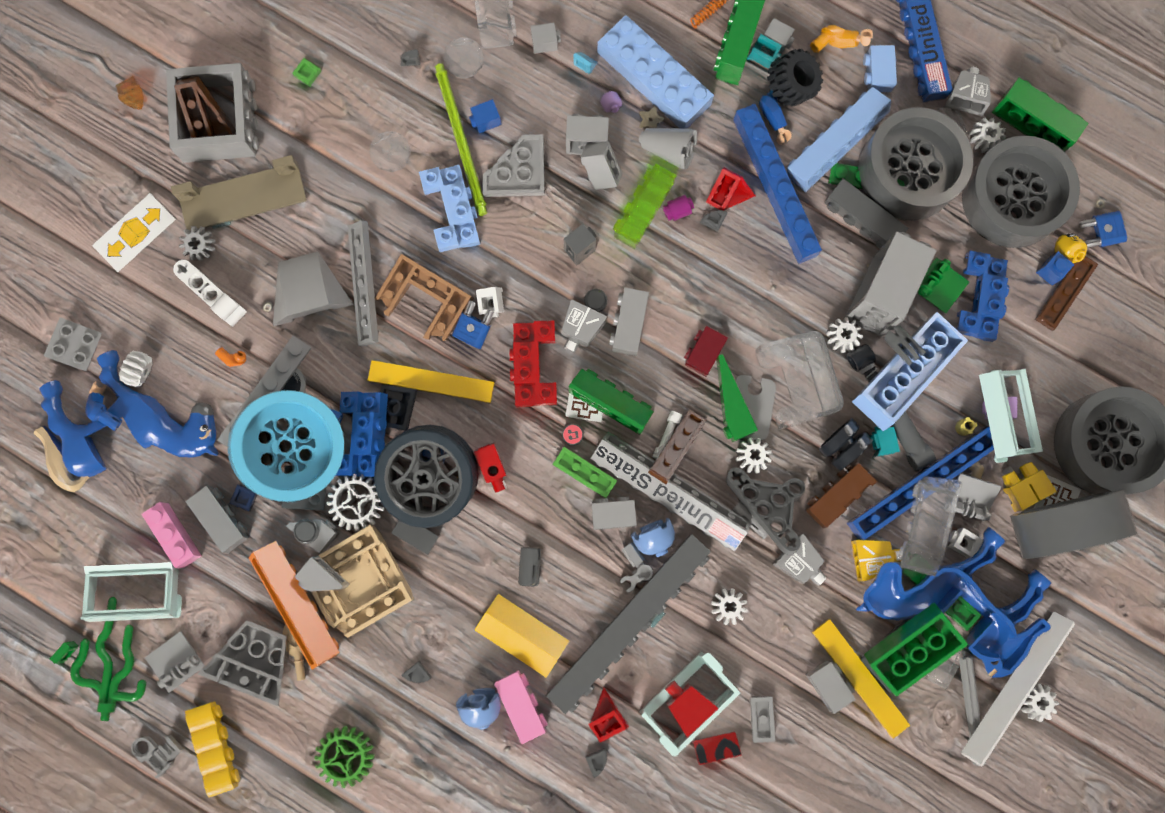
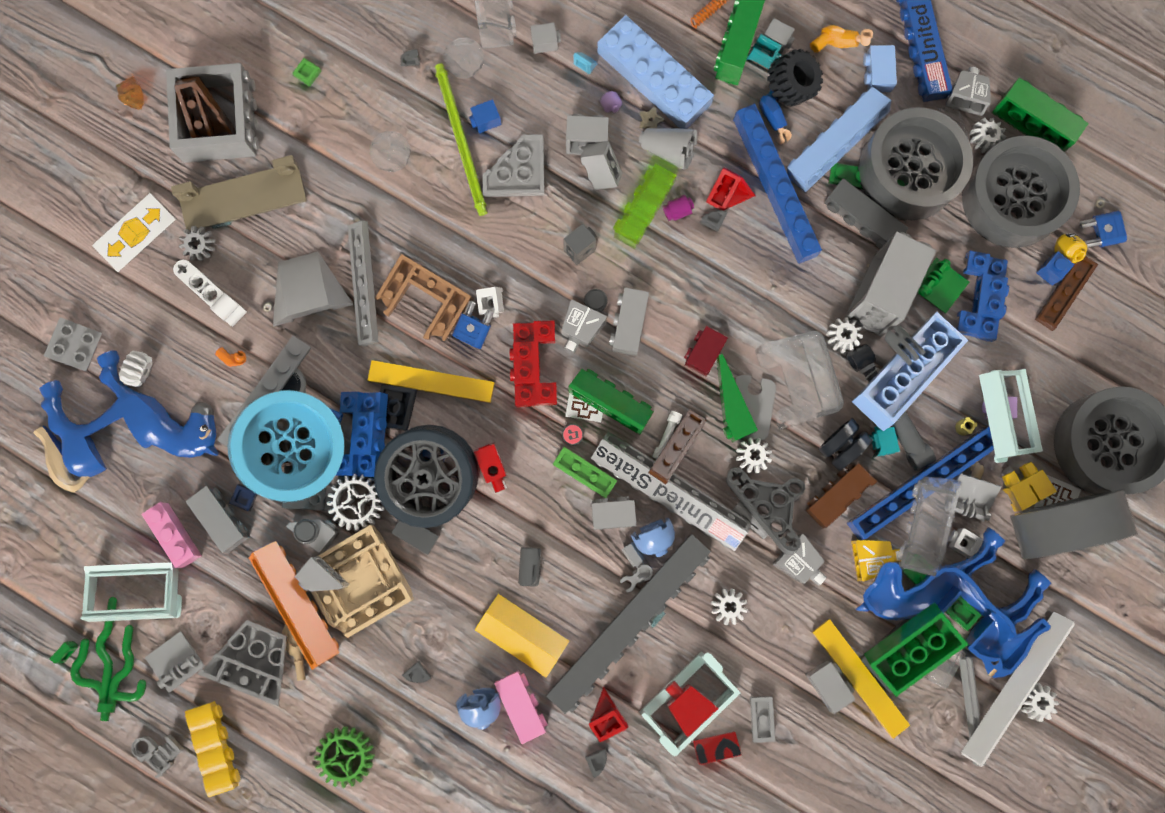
(97, 410): blue arm -> none
(456, 199): light blue bracket -> none

